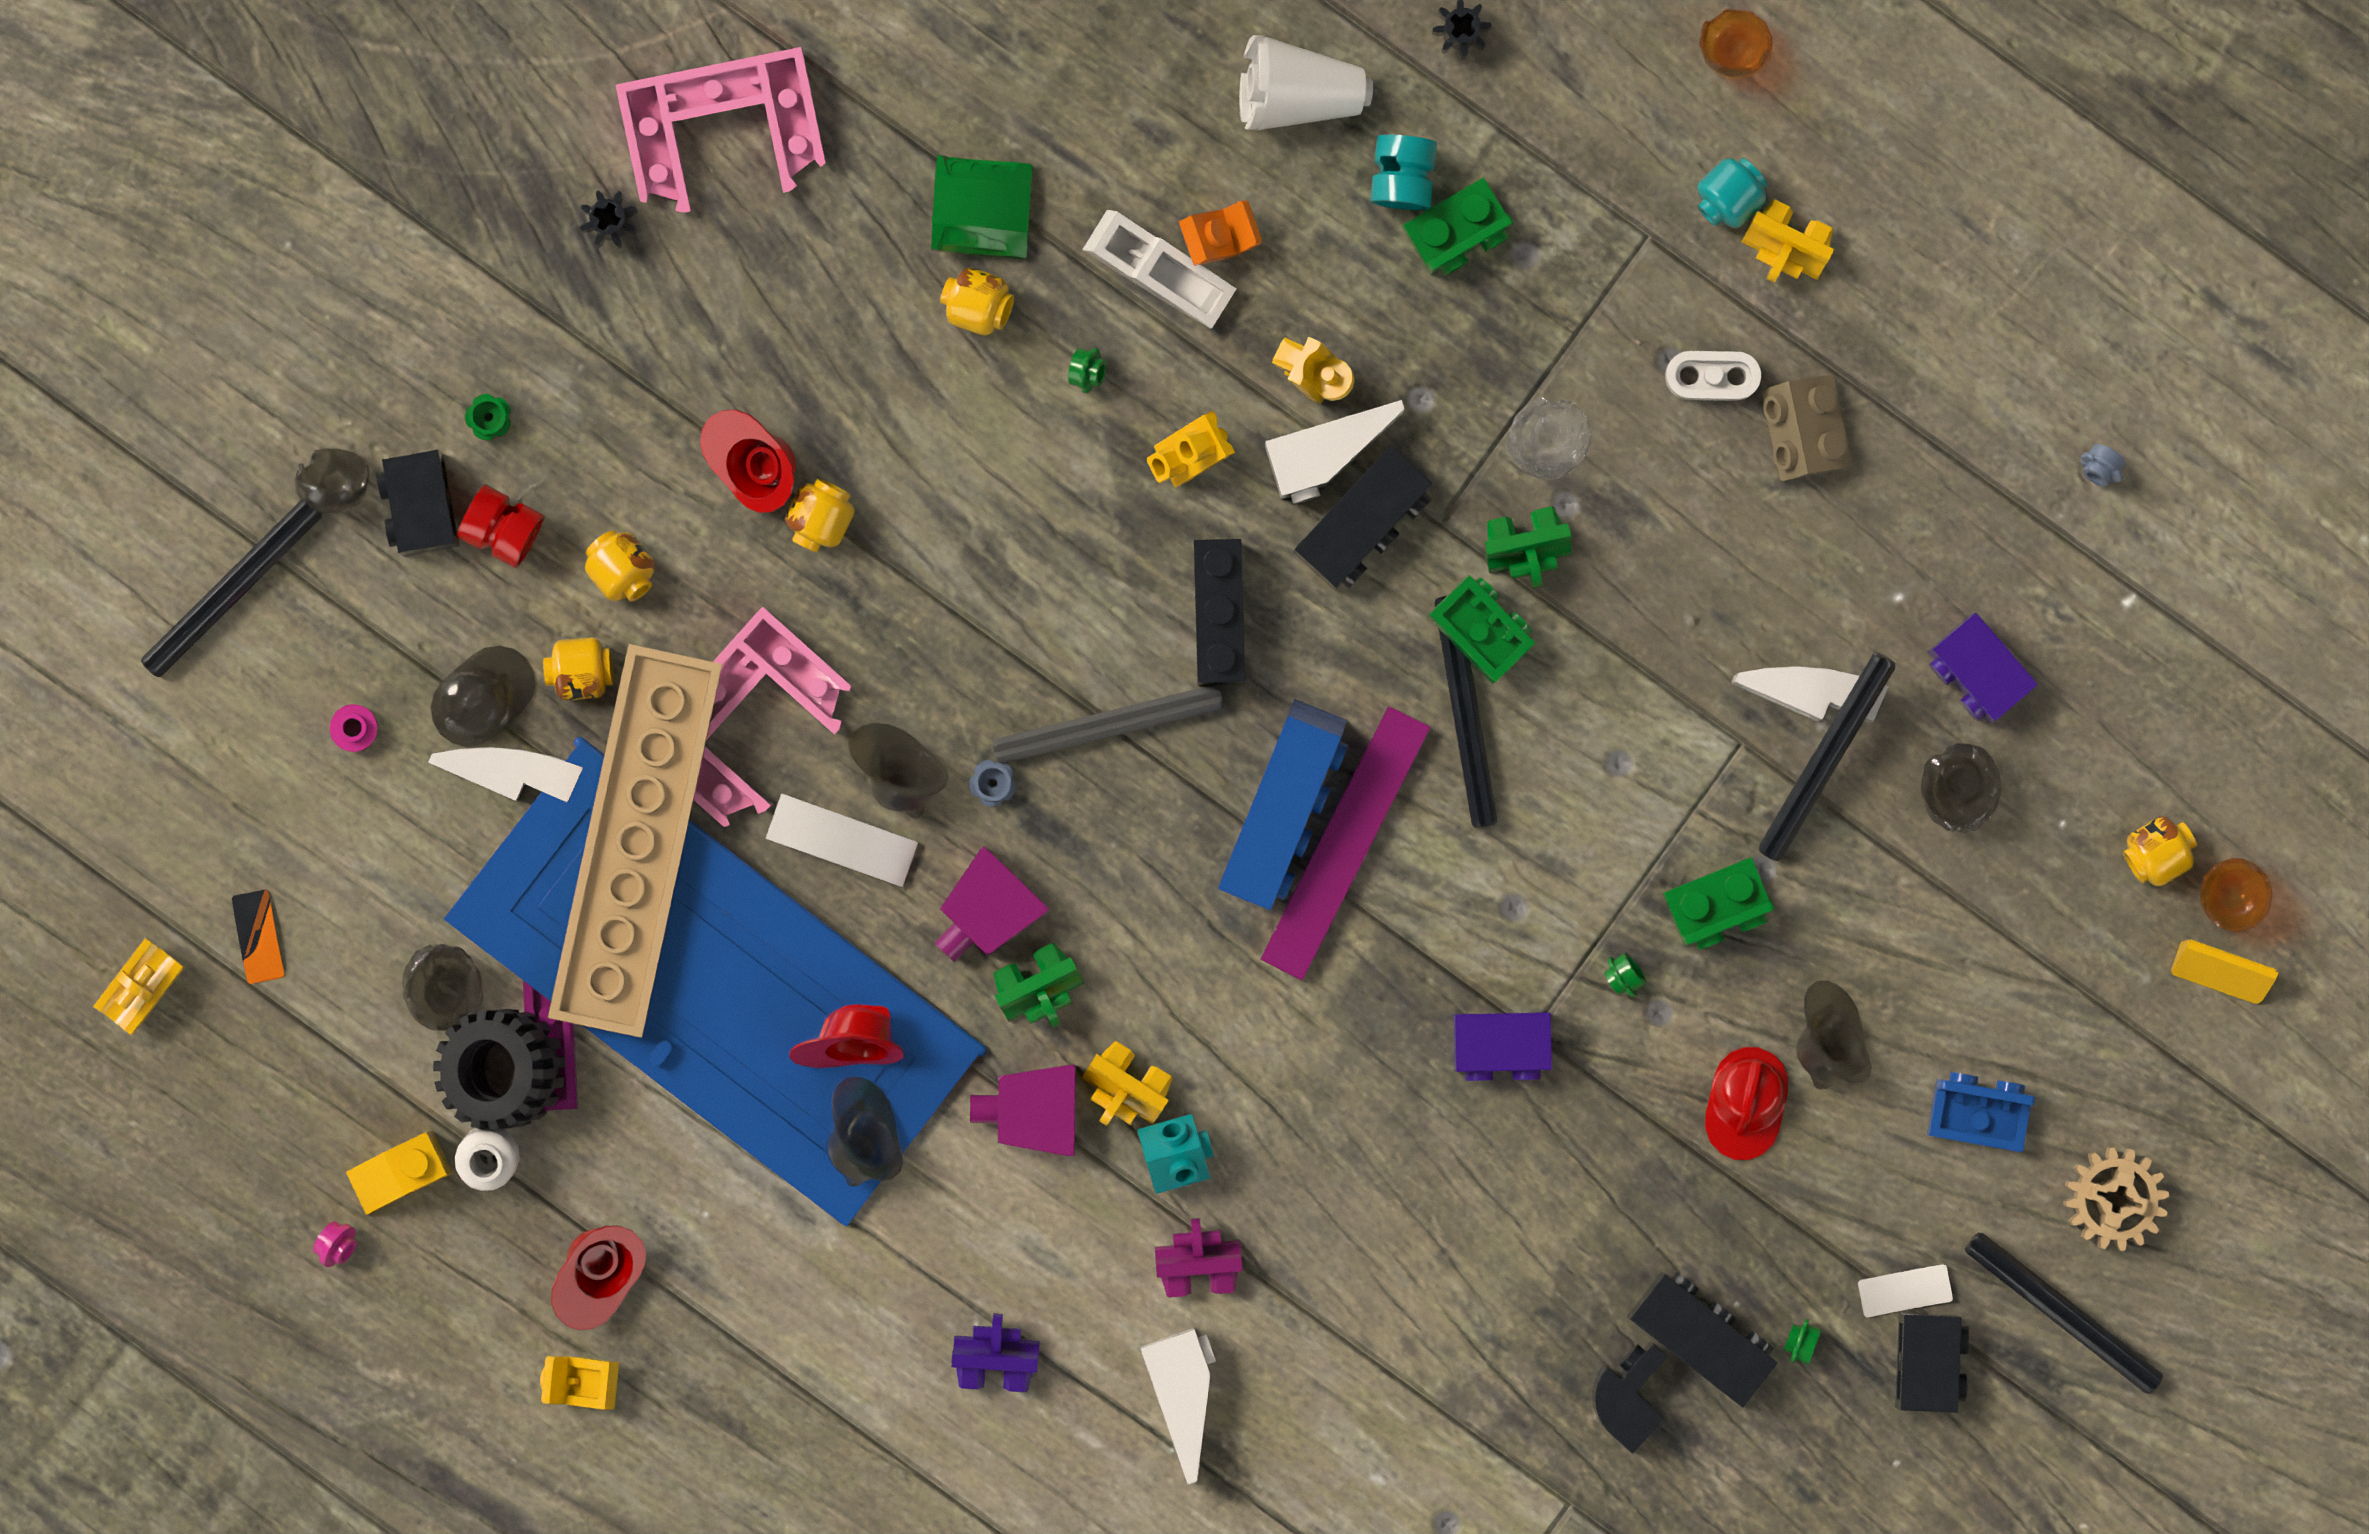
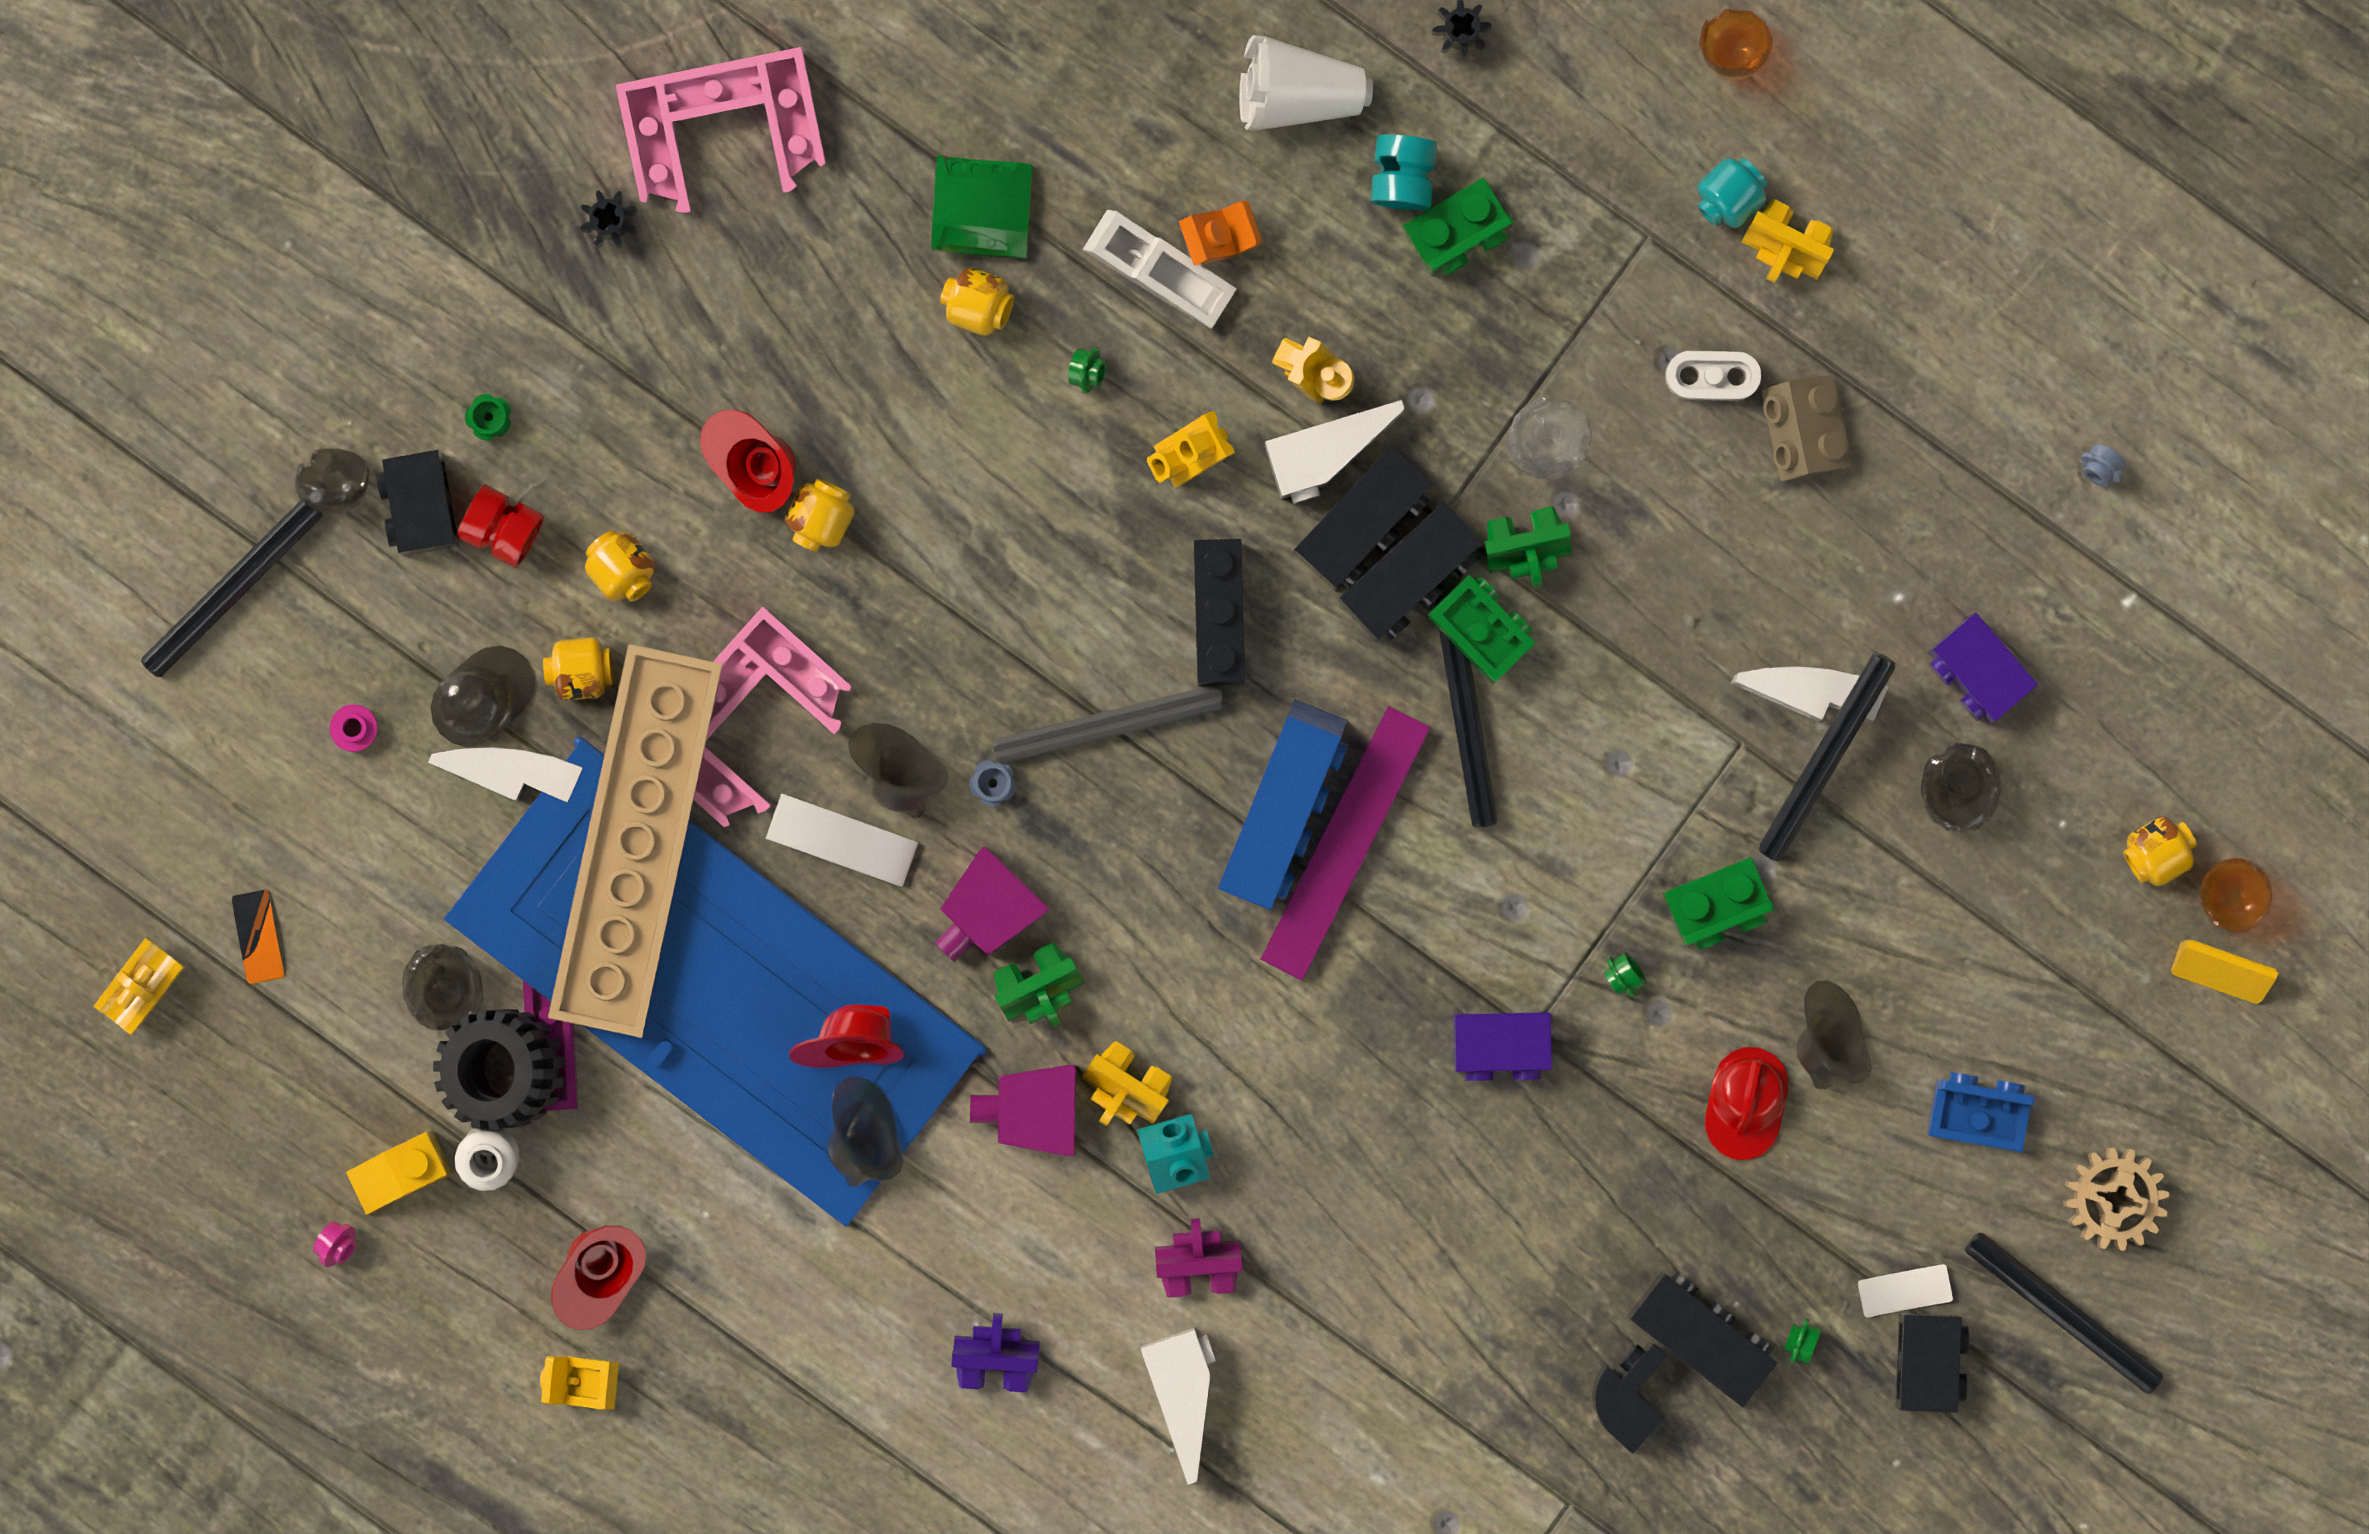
(1411, 574): none -> black brick

